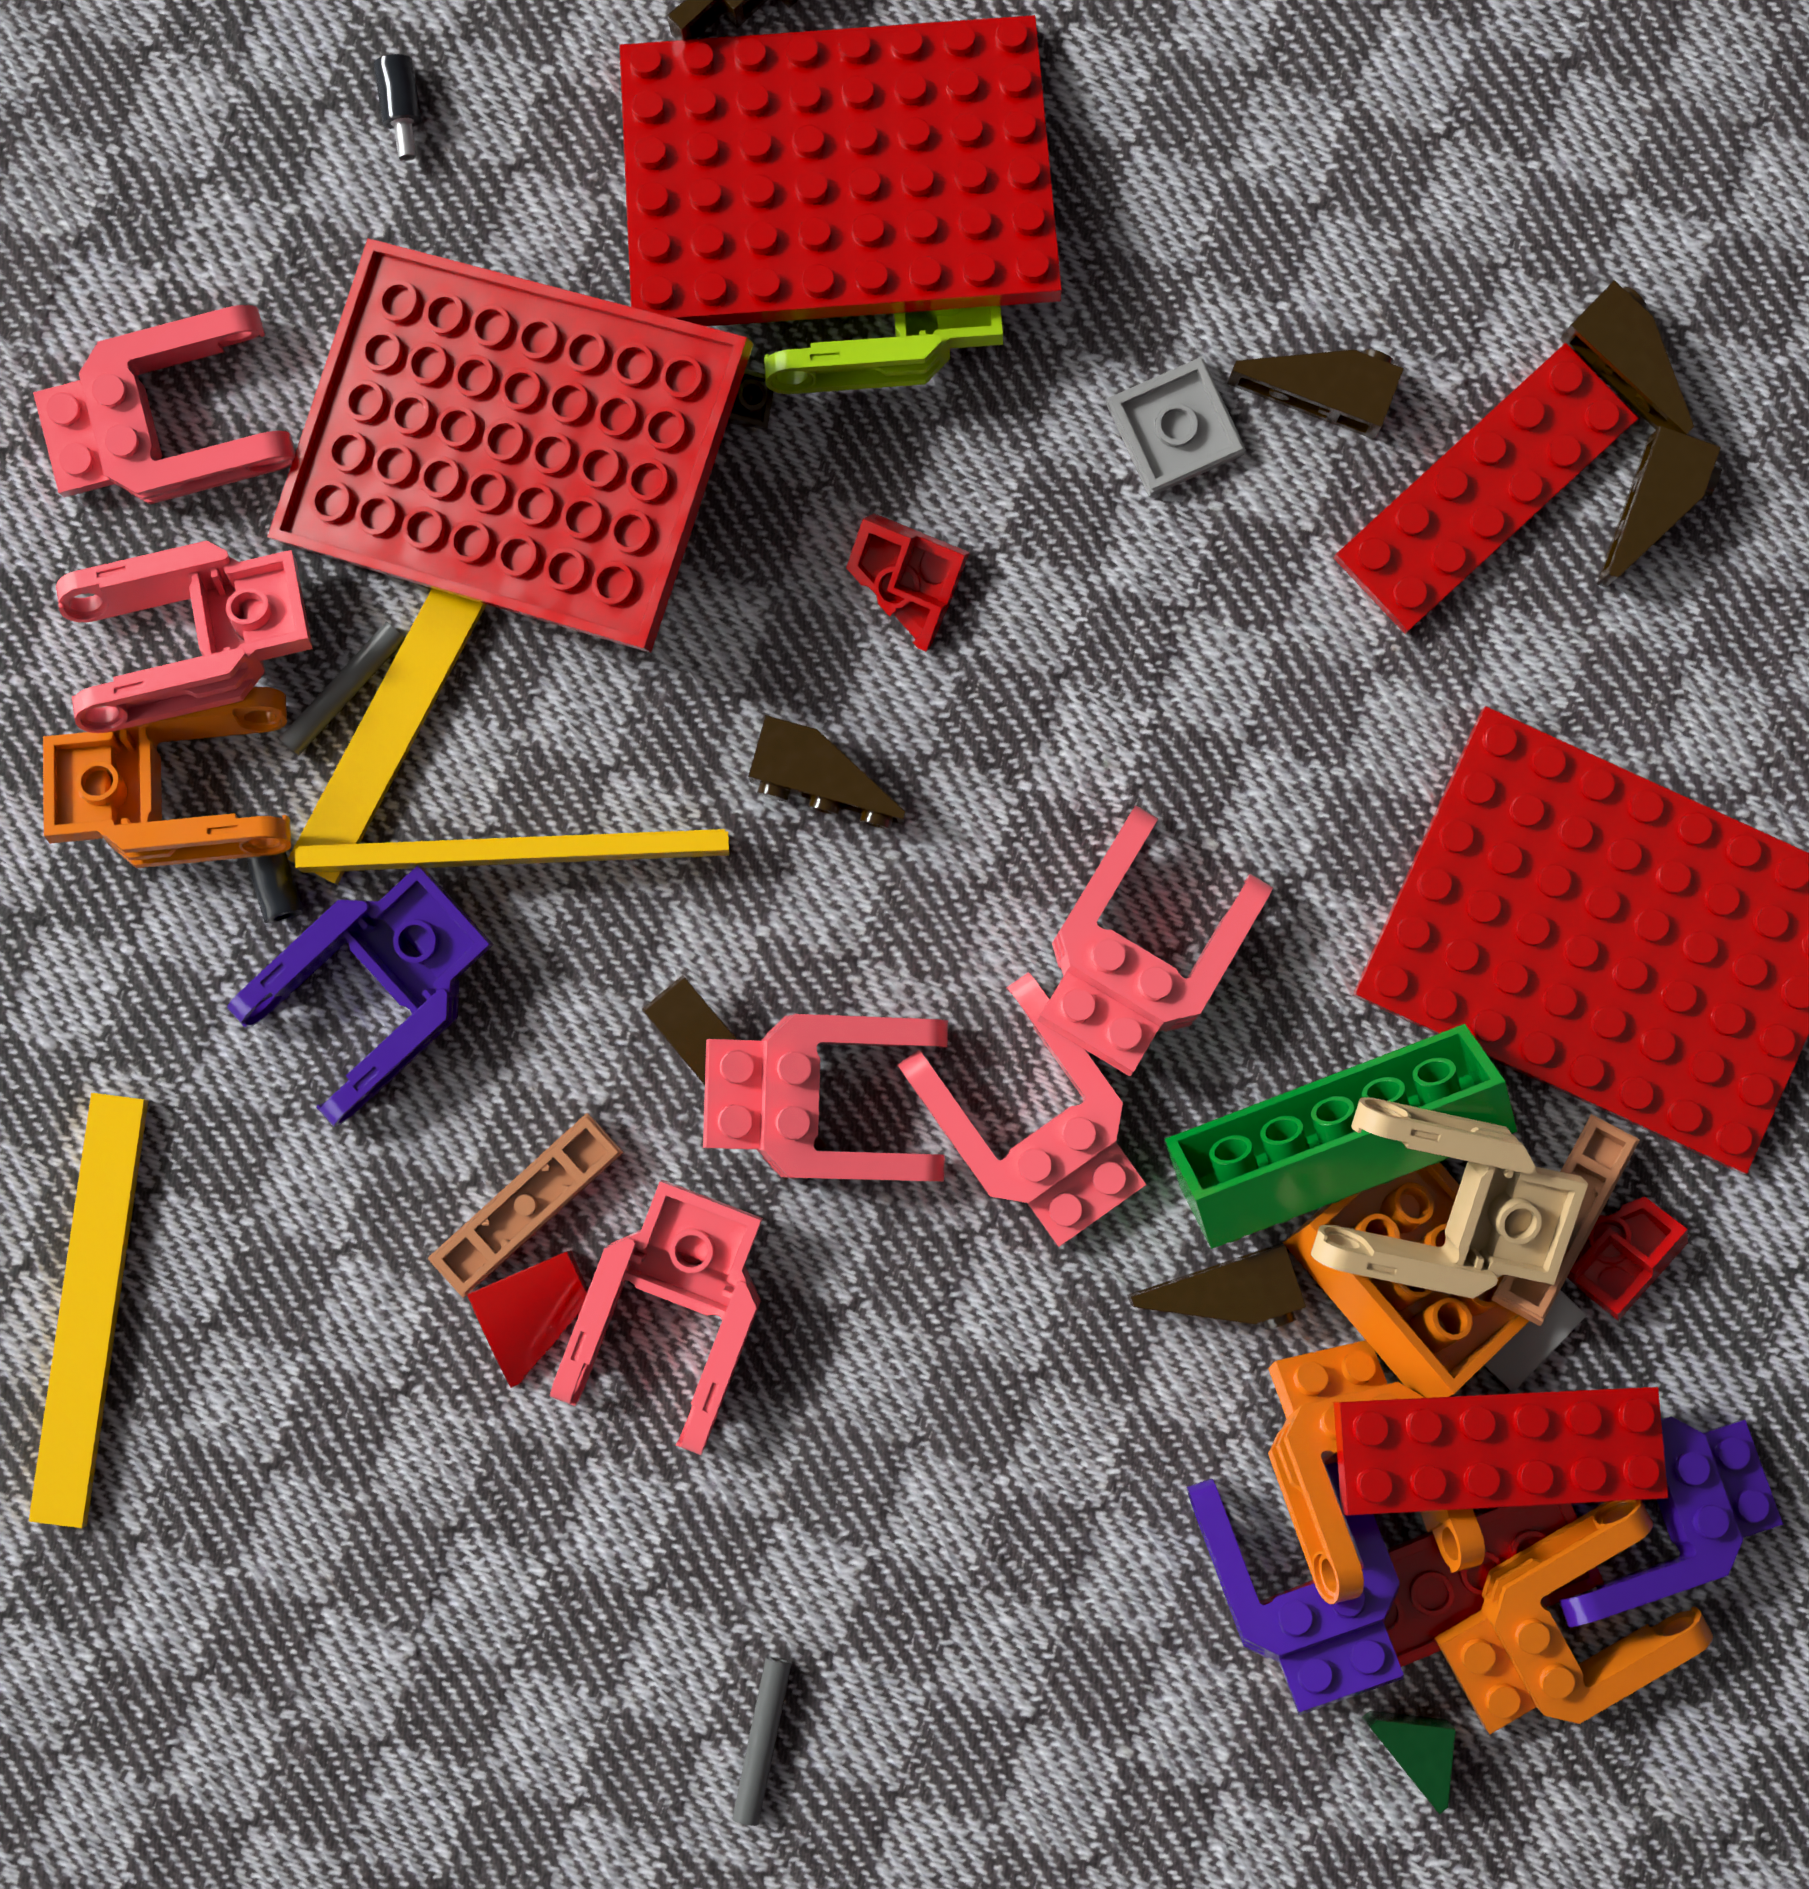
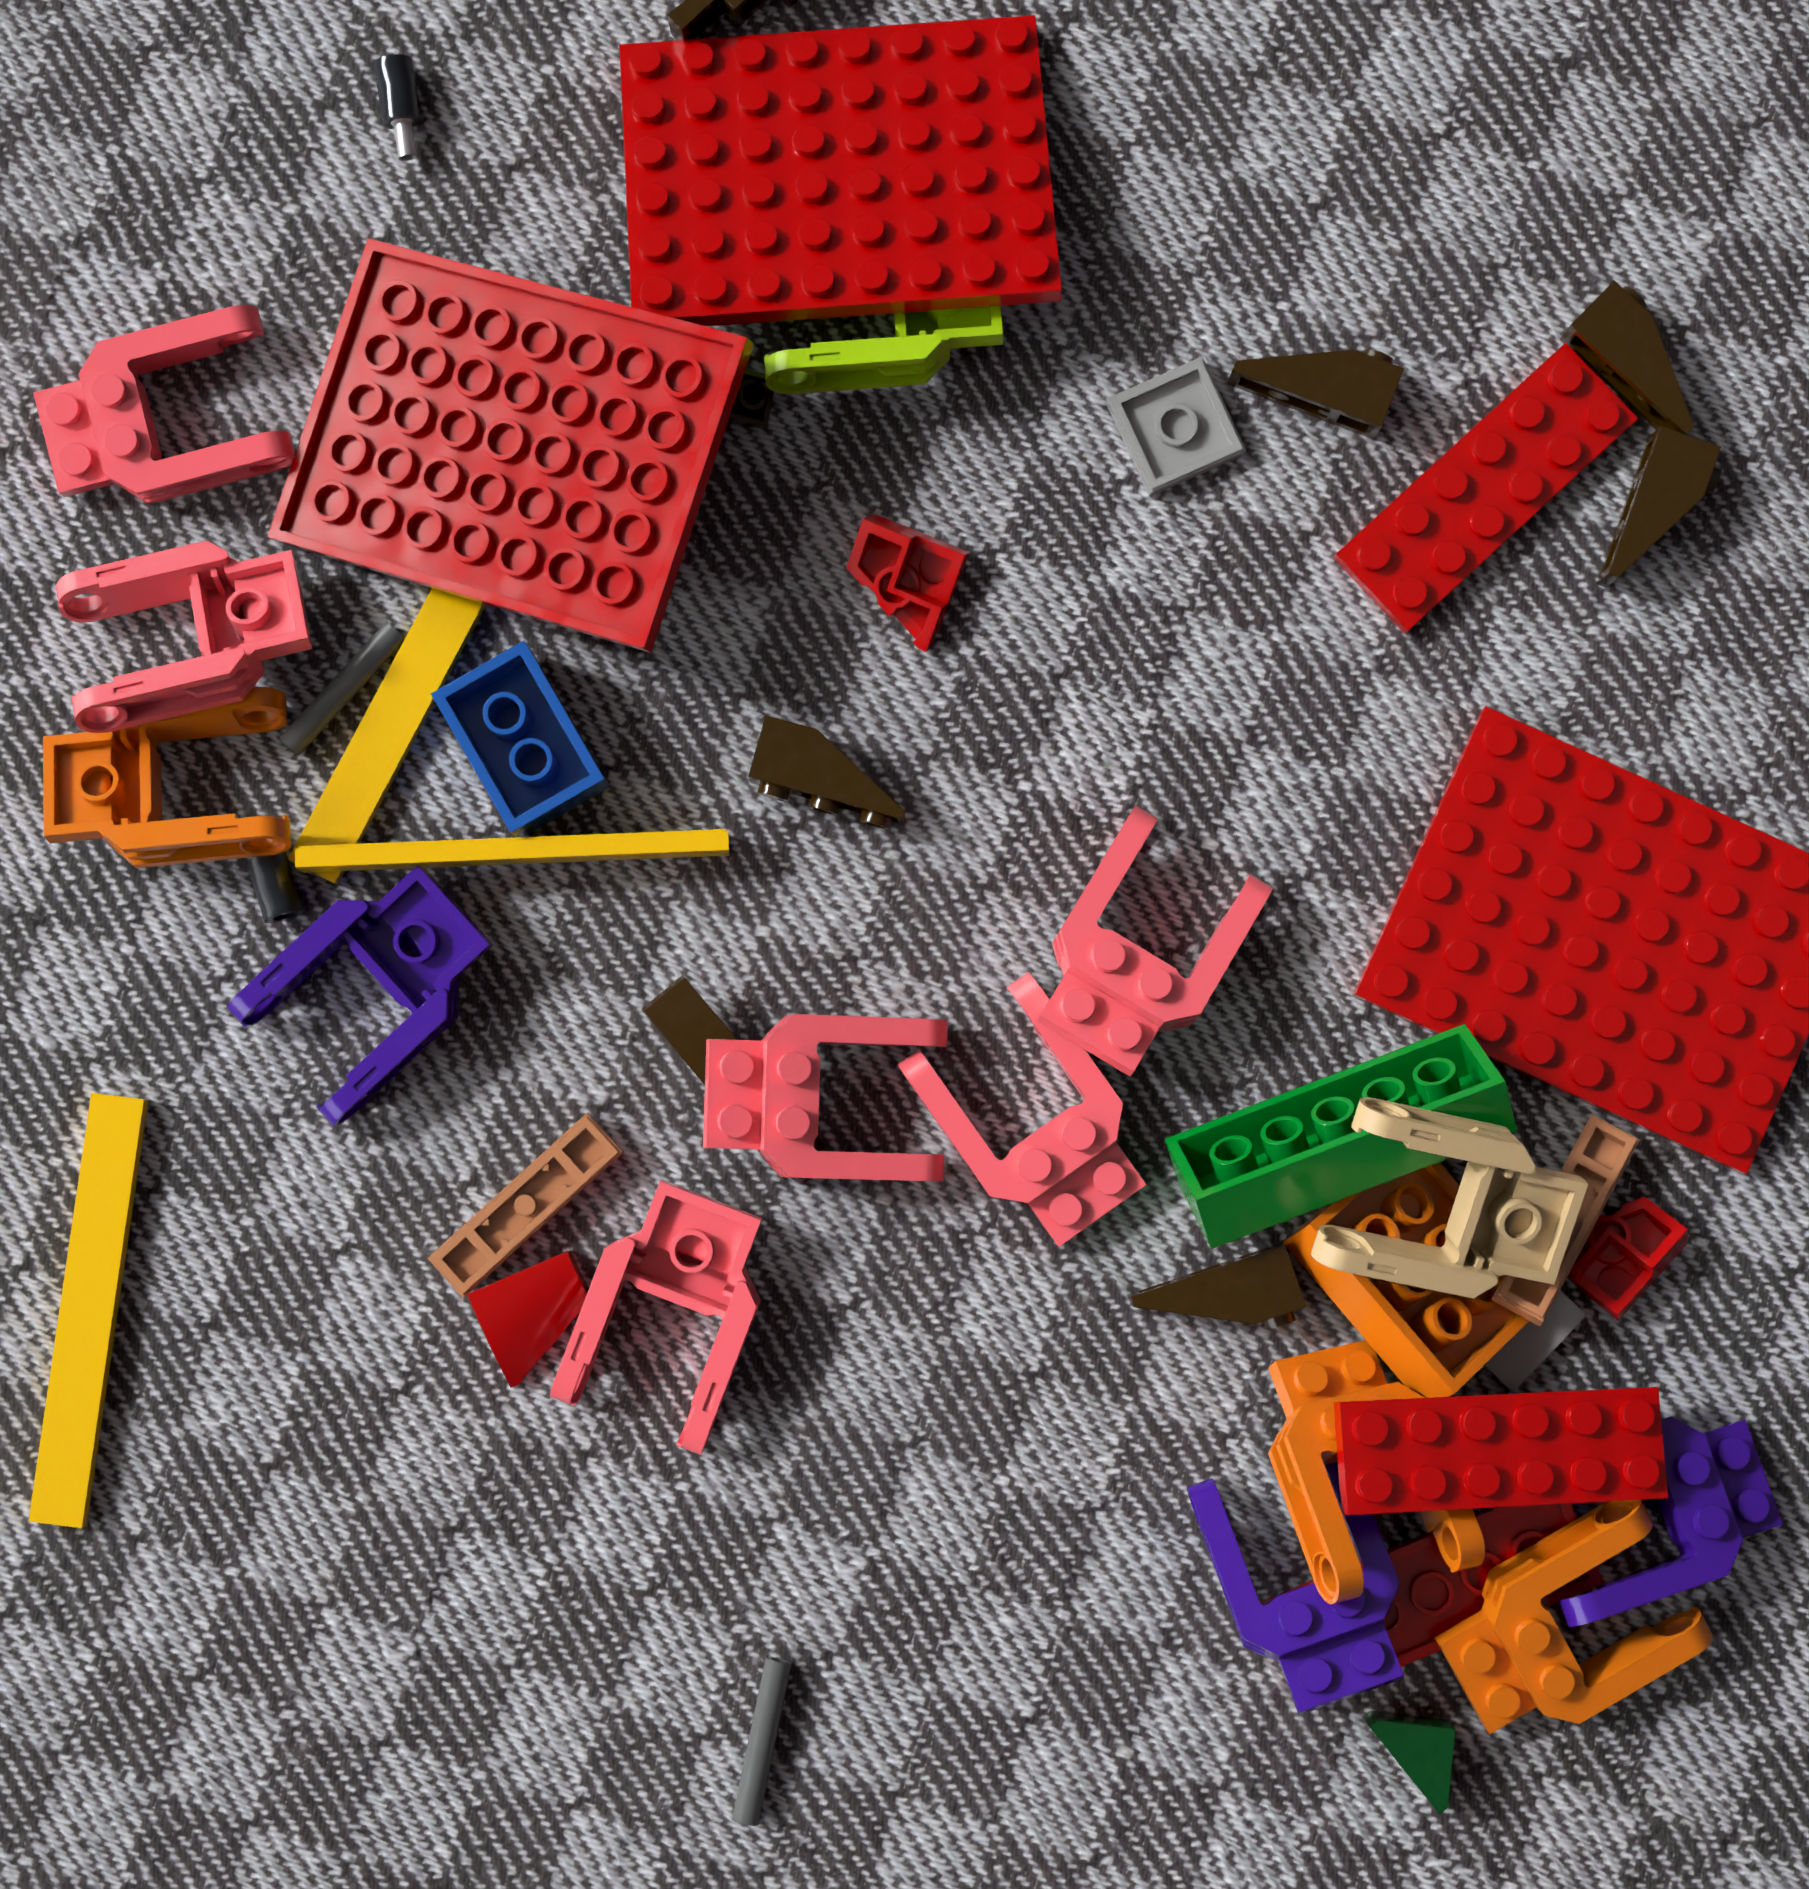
(520, 740): none -> blue brick

